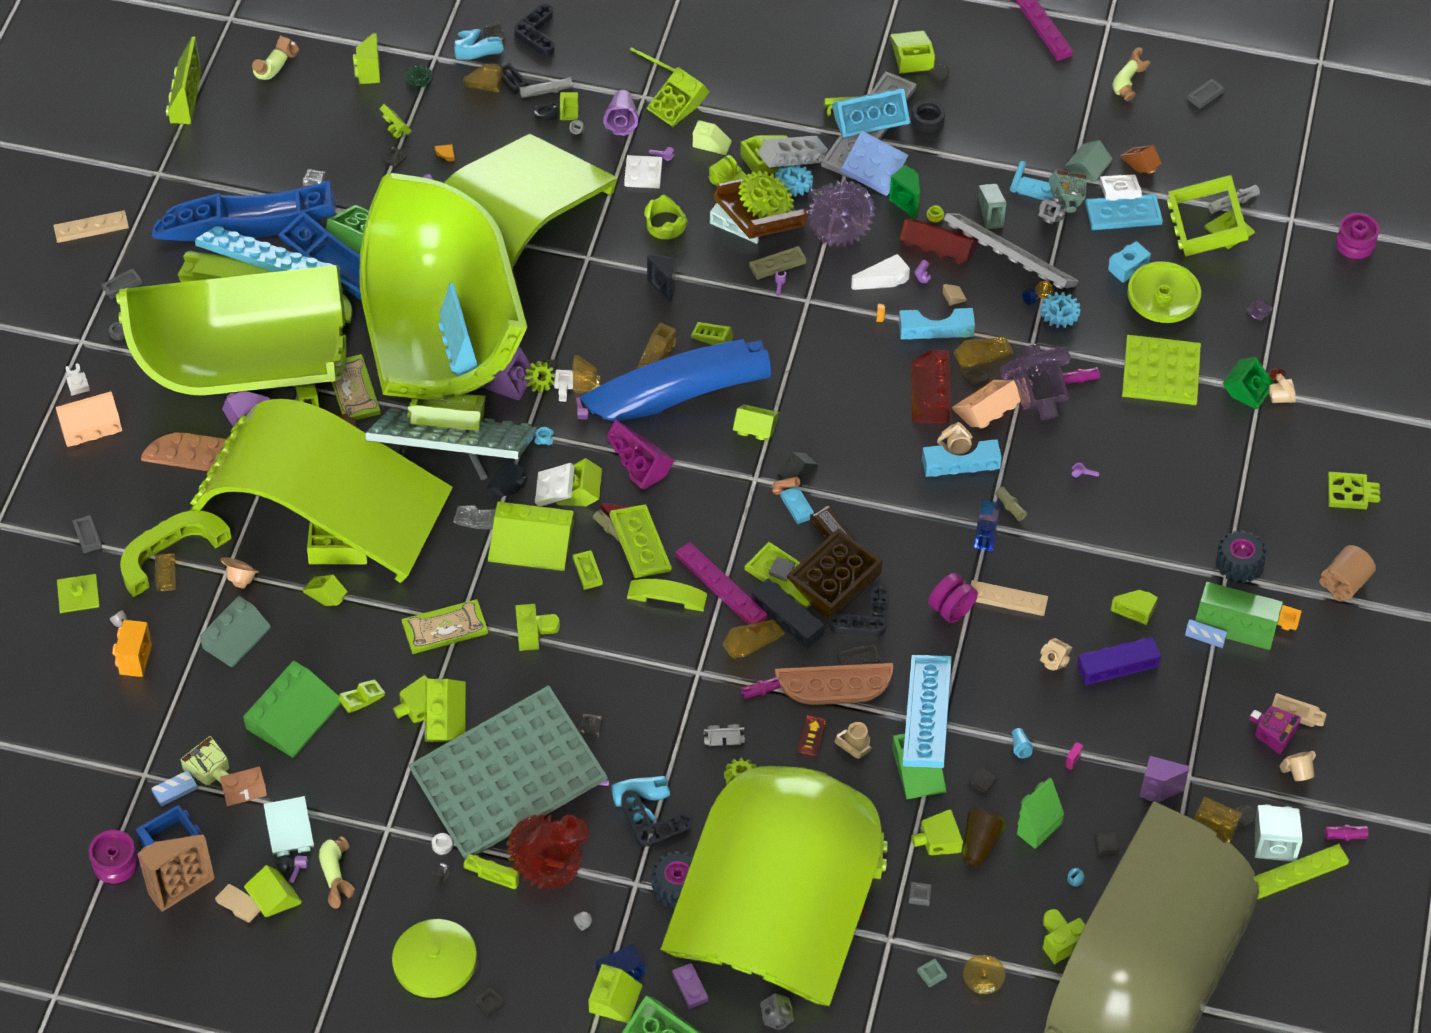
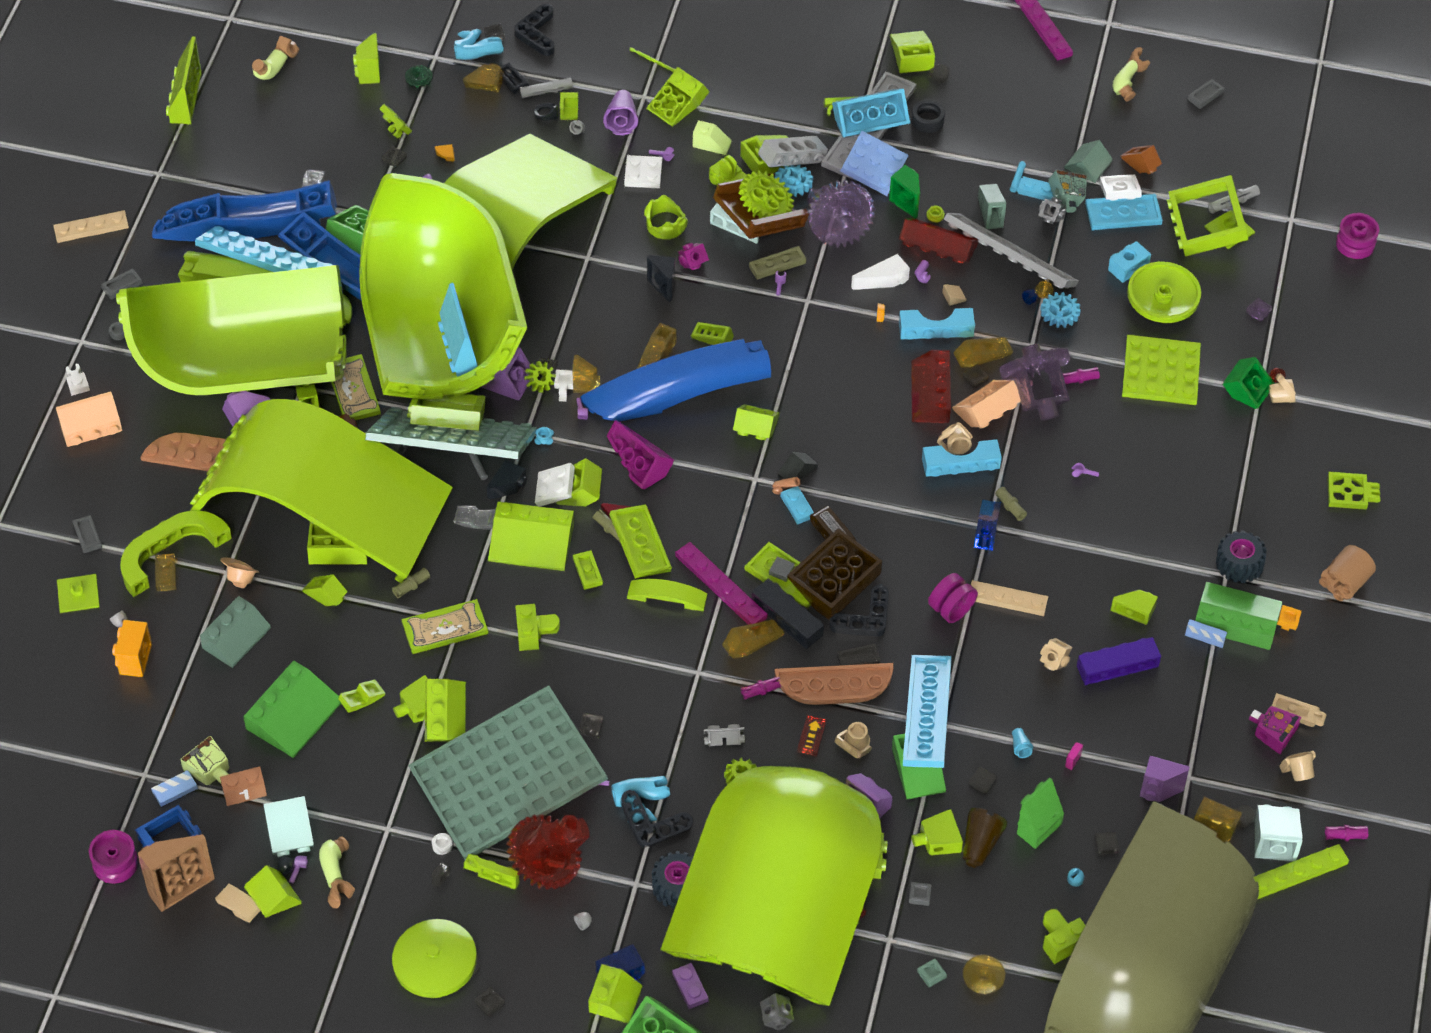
(411, 583): none -> olive pin
(692, 255): none -> magenta brick
(879, 797): none -> medium lavender slope

